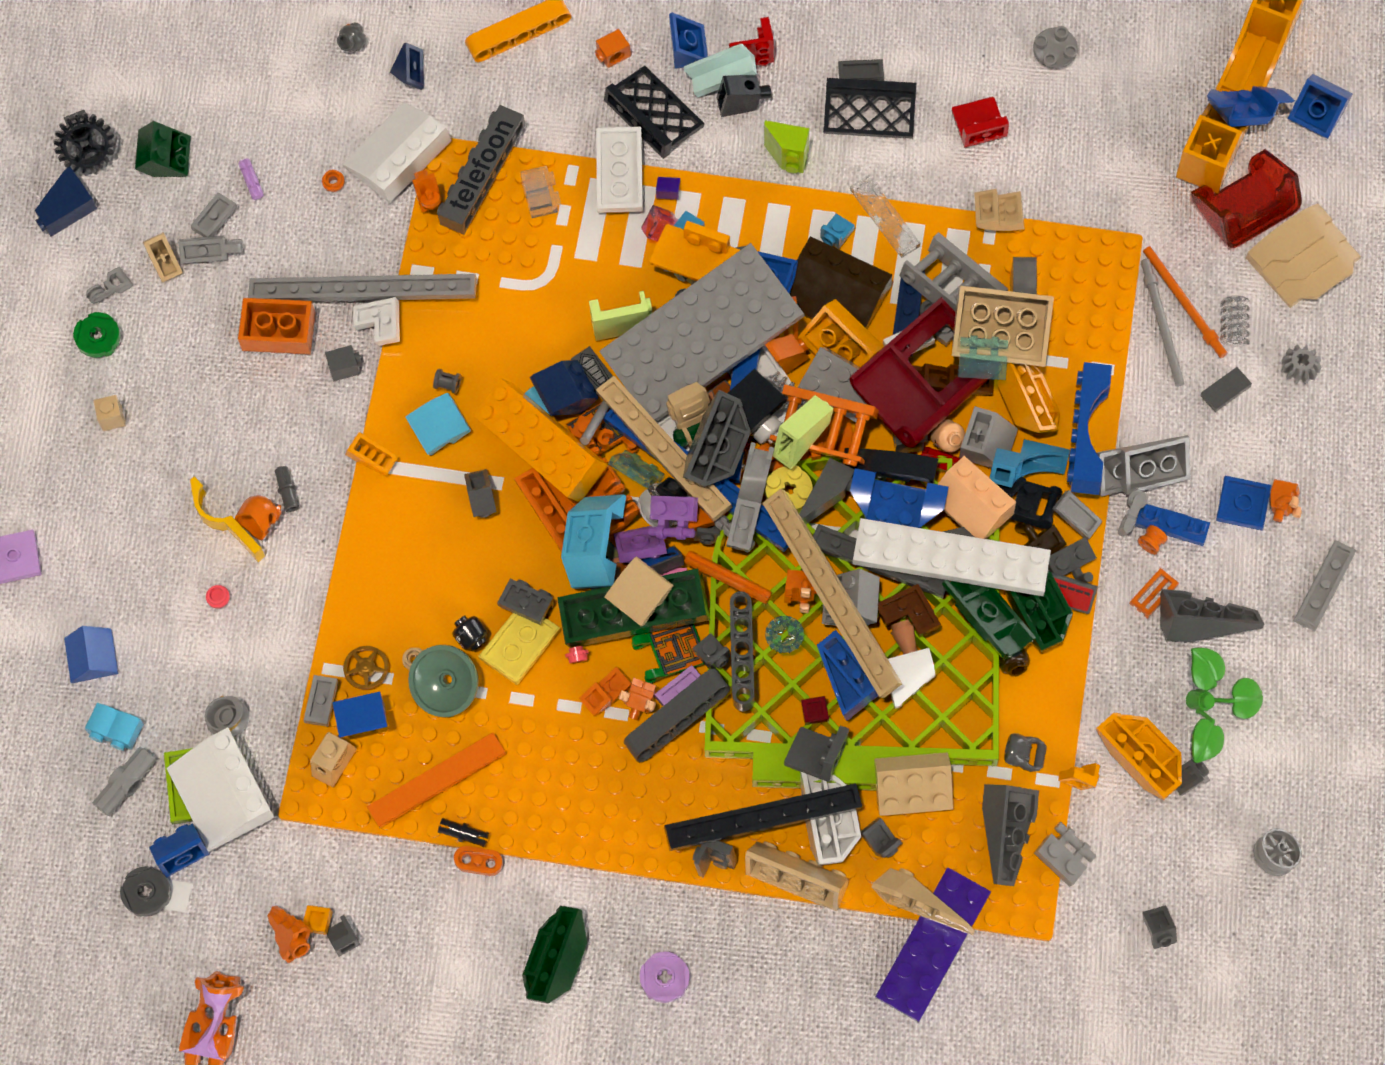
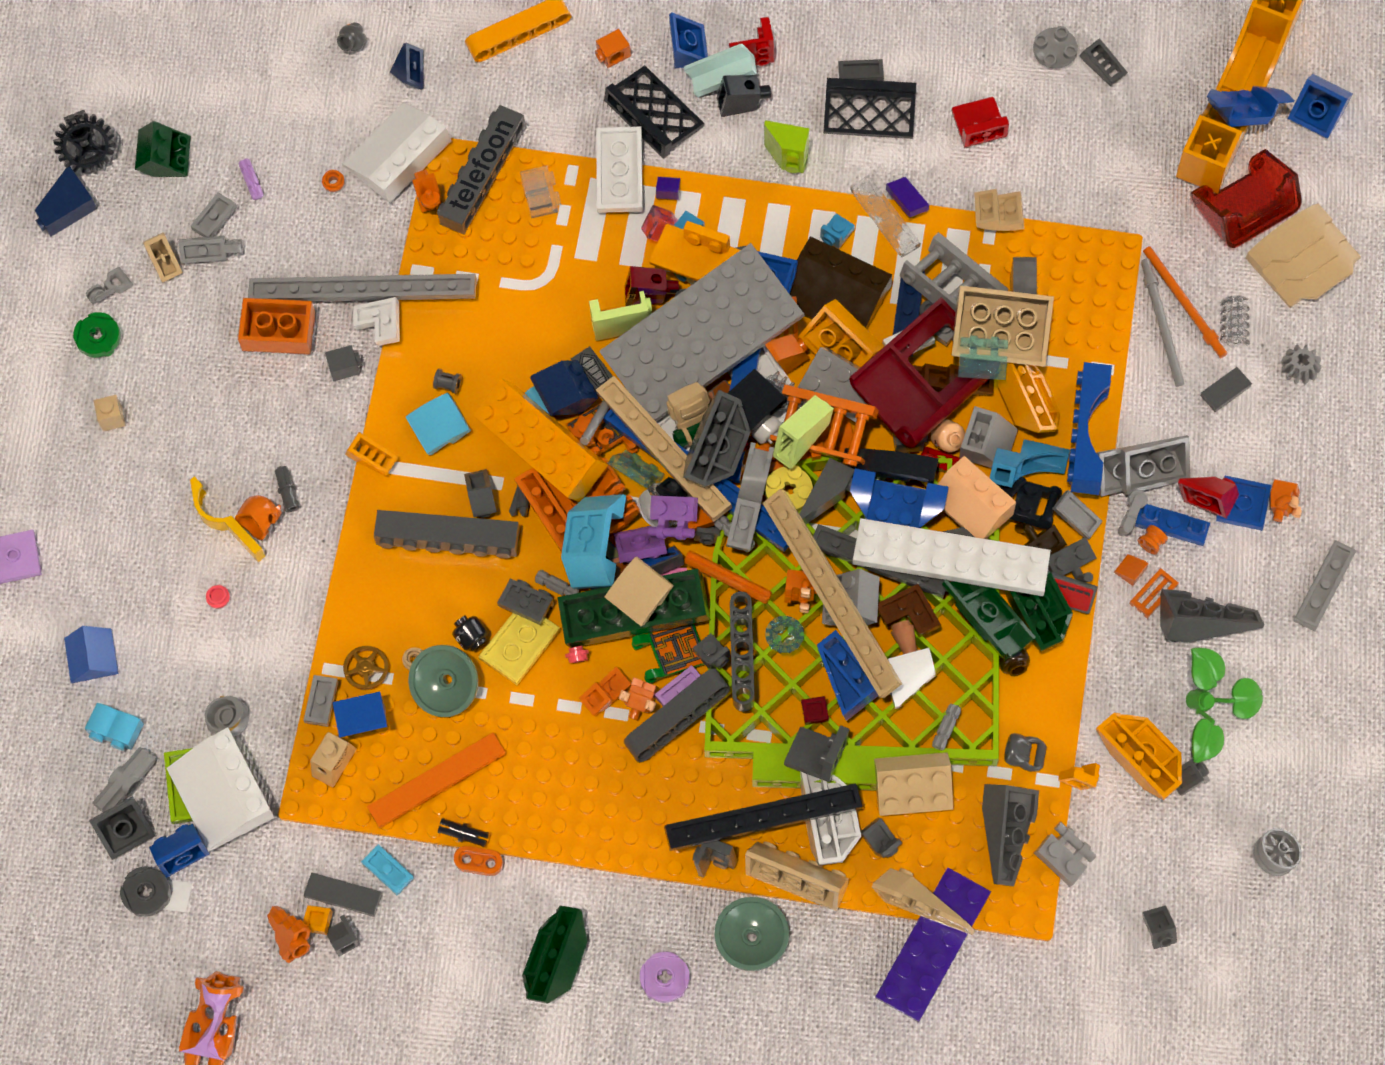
(122, 827): none -> dark grey slope
(342, 894): none -> dark grey tile
(387, 869): none -> medium azure plate
(446, 533): none -> dark grey brick
(519, 503): none -> dark grey piece
(554, 583): none -> light grey axle
(651, 281): none -> dark red torso
(749, 917): none -> sand green dish
(907, 197): none -> dark purple tile
(946, 727): none -> light grey axle
(1092, 62): none -> dark grey slope
(1131, 569): none -> orange slope
(1210, 494): none -> red slope

